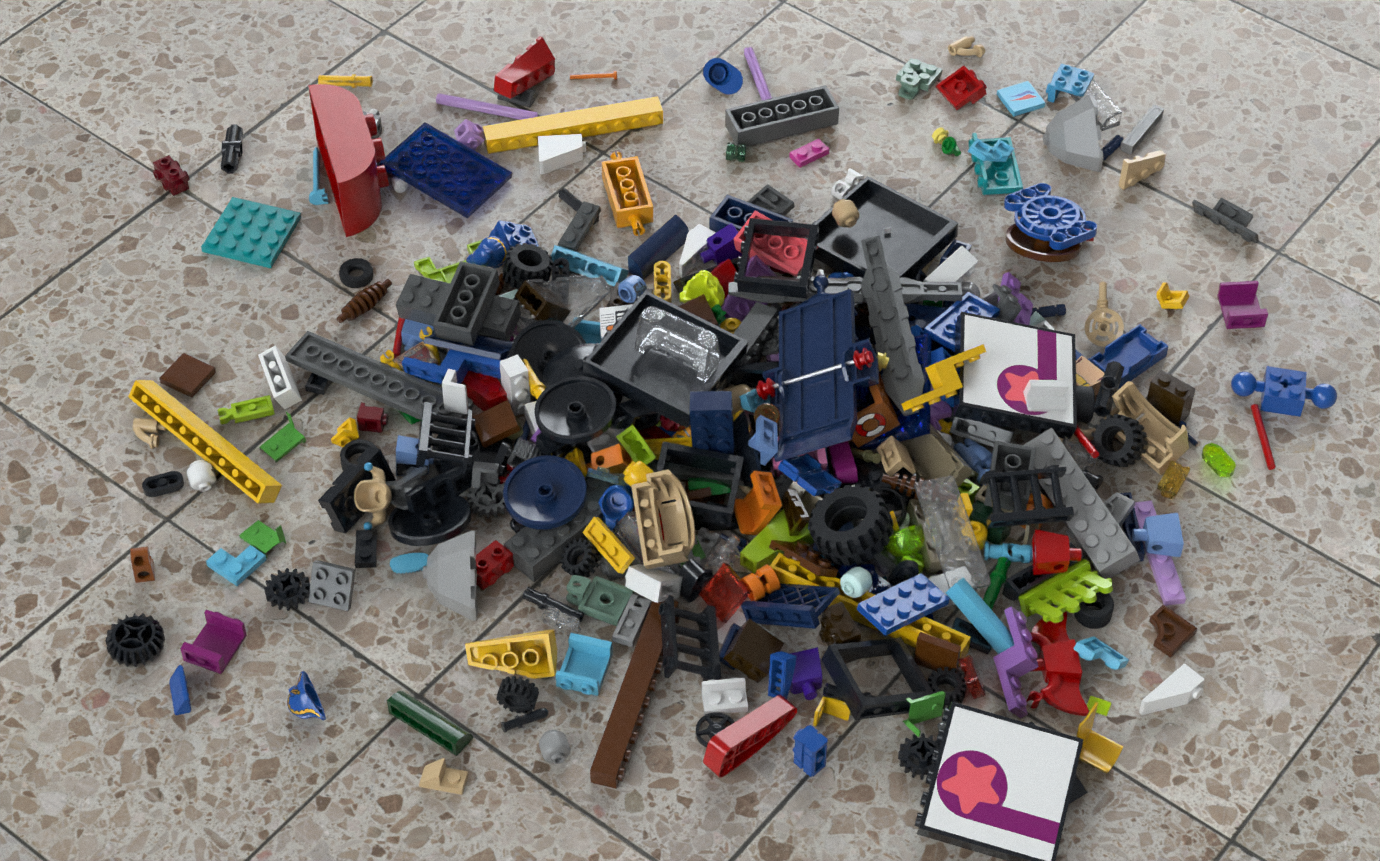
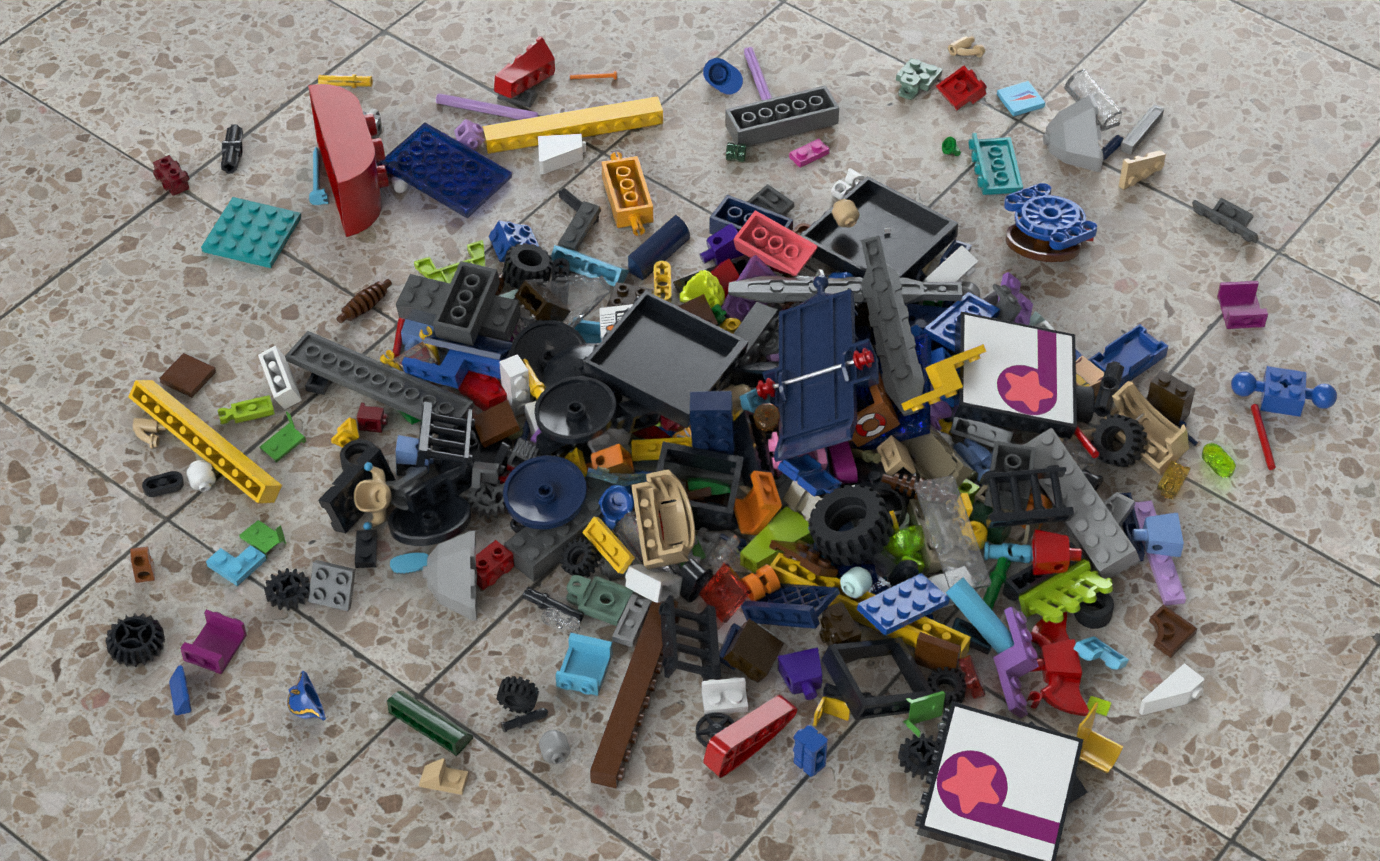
(356, 264): black tyre -> none
(454, 394): white panel -> none
(489, 253): blue hair -> none
(521, 654): yellow wedge -> none
(631, 288): medium blue head -> none
(636, 445): lime slope -> none
(636, 473): yellow head -> none
(665, 329): clear windscreen -> none
(694, 245): white slope -> none
(765, 439): medium blue panel -> none
(776, 286): black window -> none
(778, 662): blue slope -> none
(794, 511): dark brown wing -> none
(882, 361): light yellow plate -> none
(940, 135): light yellow plate -> none
(999, 152): medium azure tile -> none
(1046, 395): white panel -> none
(1050, 311): dark blue axle -> none
(1069, 80): dark azure bracket -> none
(1103, 322): tan dish -> none
(1171, 299): yellow bracket -> none

